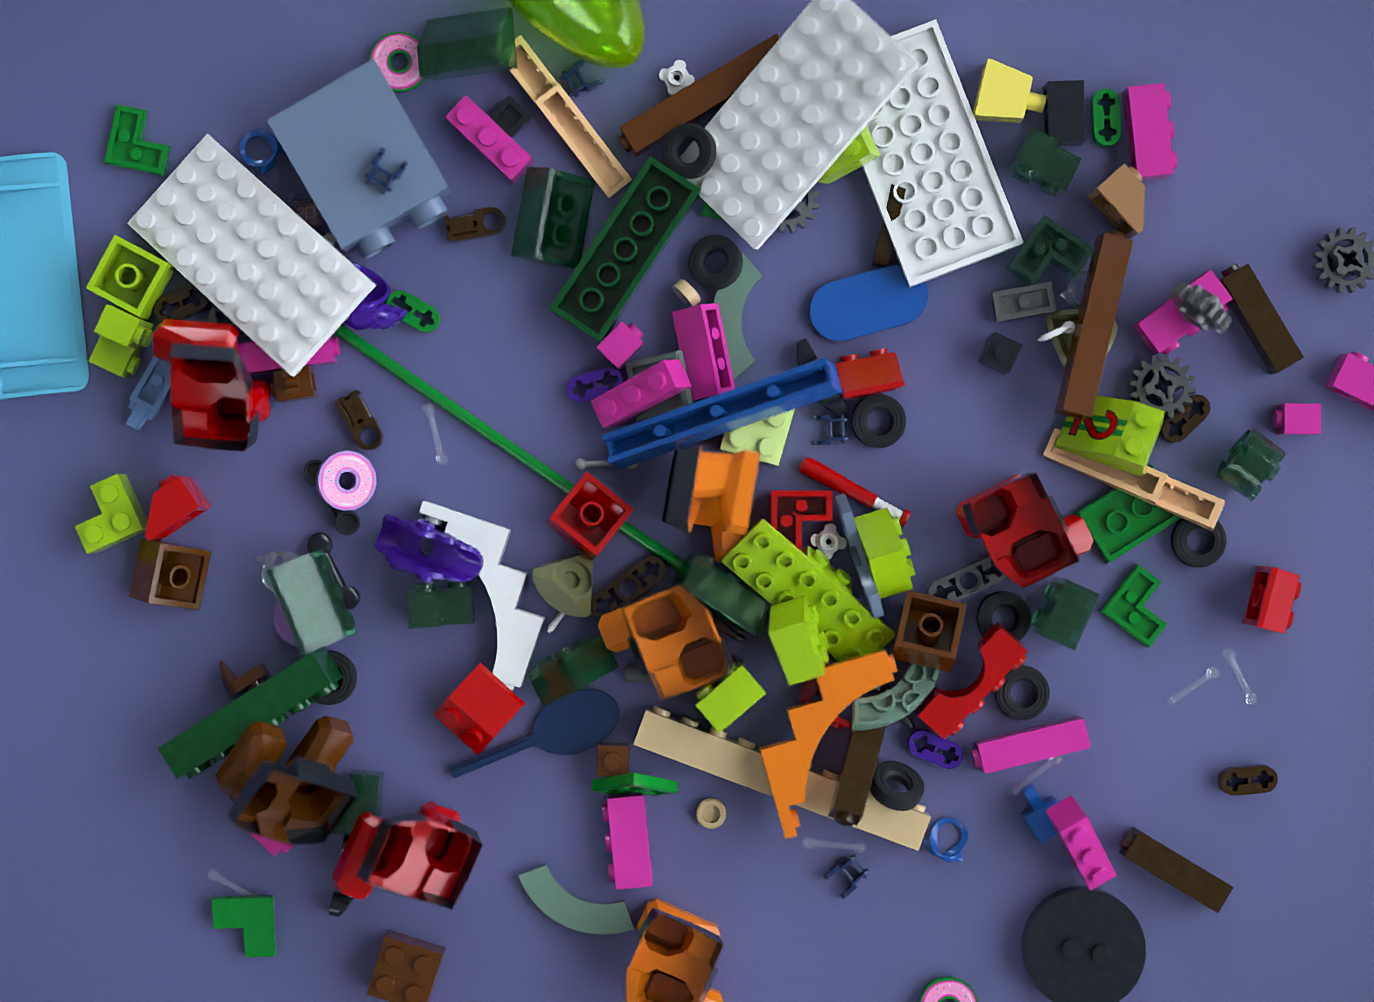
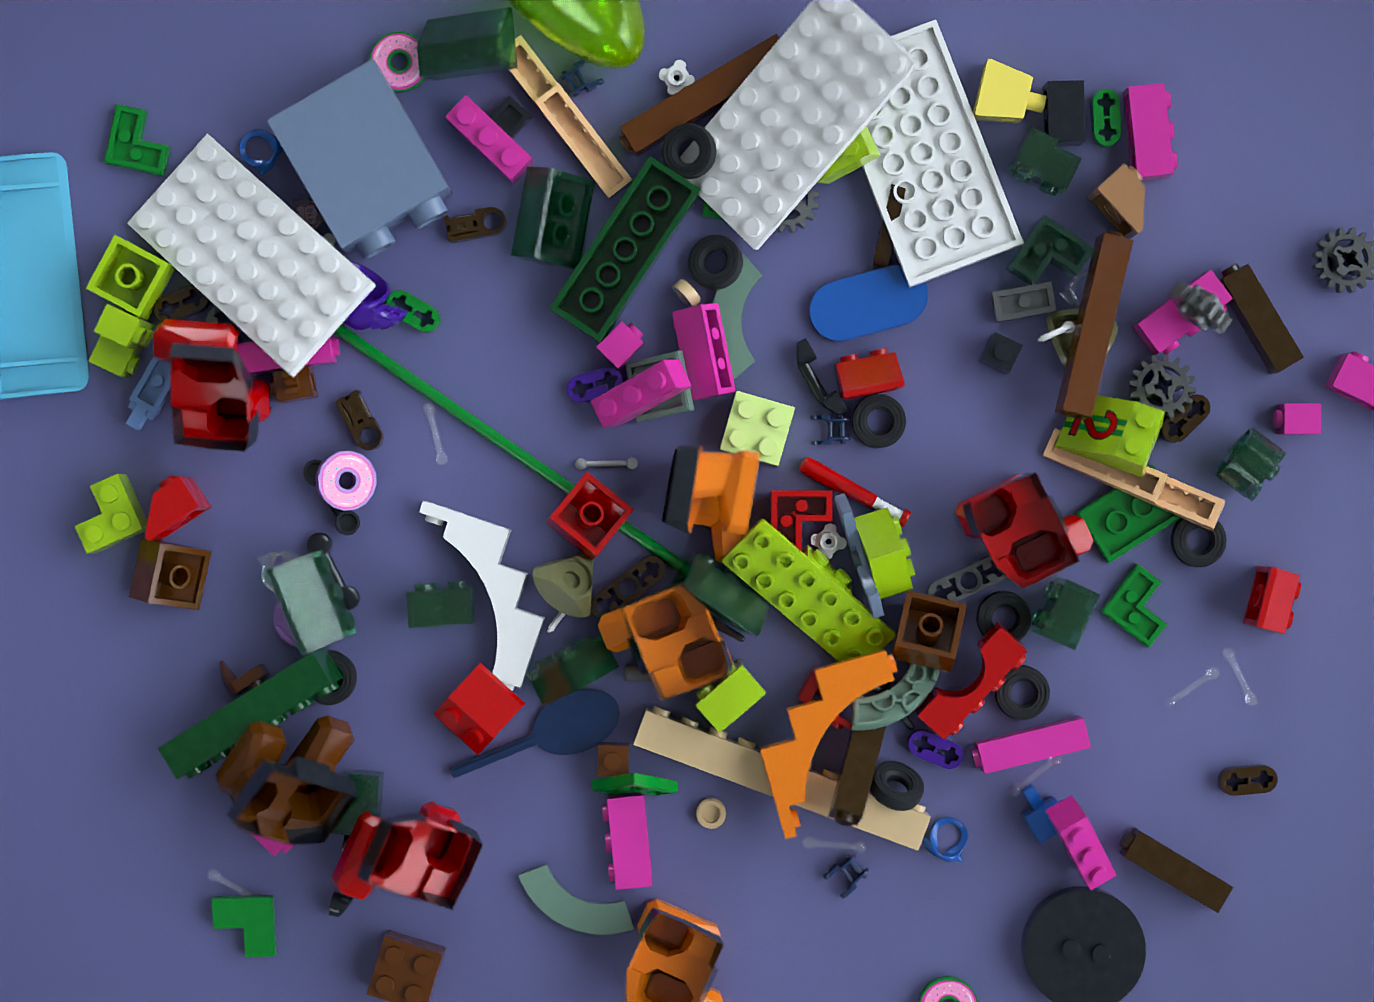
(385, 186): dark blue piece -> none
(449, 560): dark purple piece -> none
(723, 413): blue tile -> none
(798, 640): lime brick -> none

